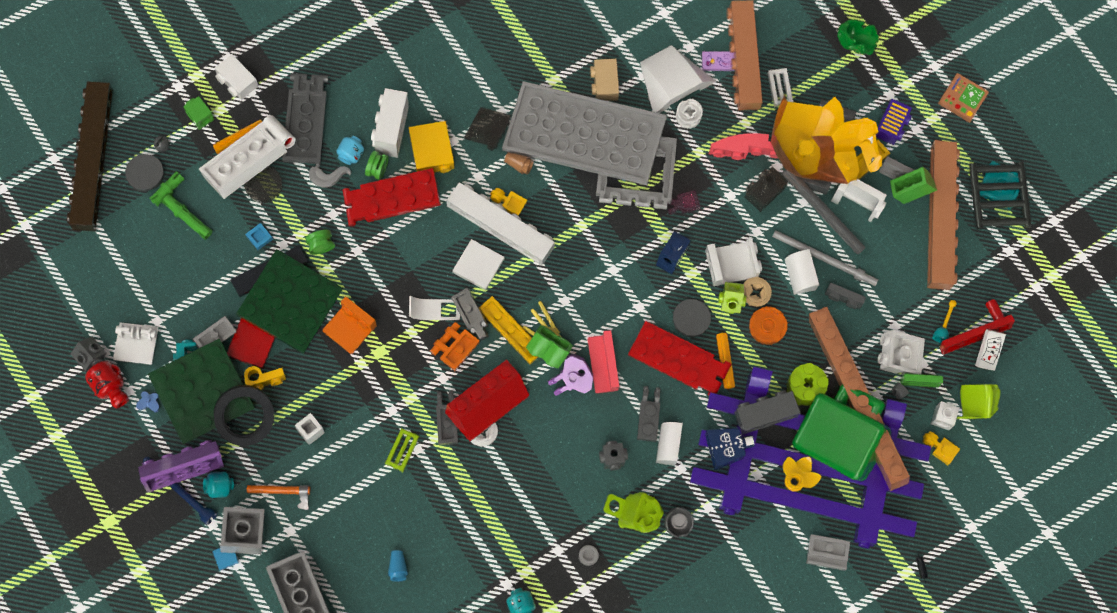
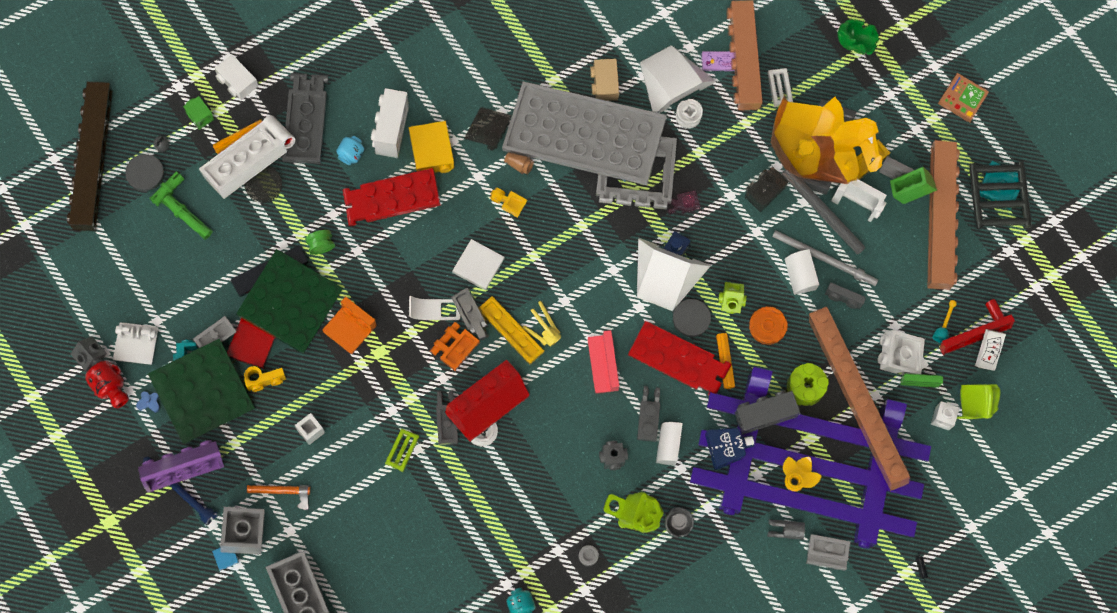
(218, 484): teal head -> none
(243, 439): black tyre -> none
(259, 236): dark azure plate -> none
(323, 180): light grey piece -> none
(376, 165): bright green wheel -> none
(397, 566): dark azure cone -> none
(500, 223): white brick -> none
(549, 347): bright green brick -> none
(572, 377): hinge -> none
(665, 276): none -> white wedge
(733, 262): white panel -> none
(742, 144): coral slope -> none
(757, 283): tan gear -> none
(791, 529): none -> dark grey hinge
(841, 434): green piece -> none
(893, 121): dark purple brick -> none
(899, 391): dark grey hinge -> none
(944, 450): yellow plate -> none

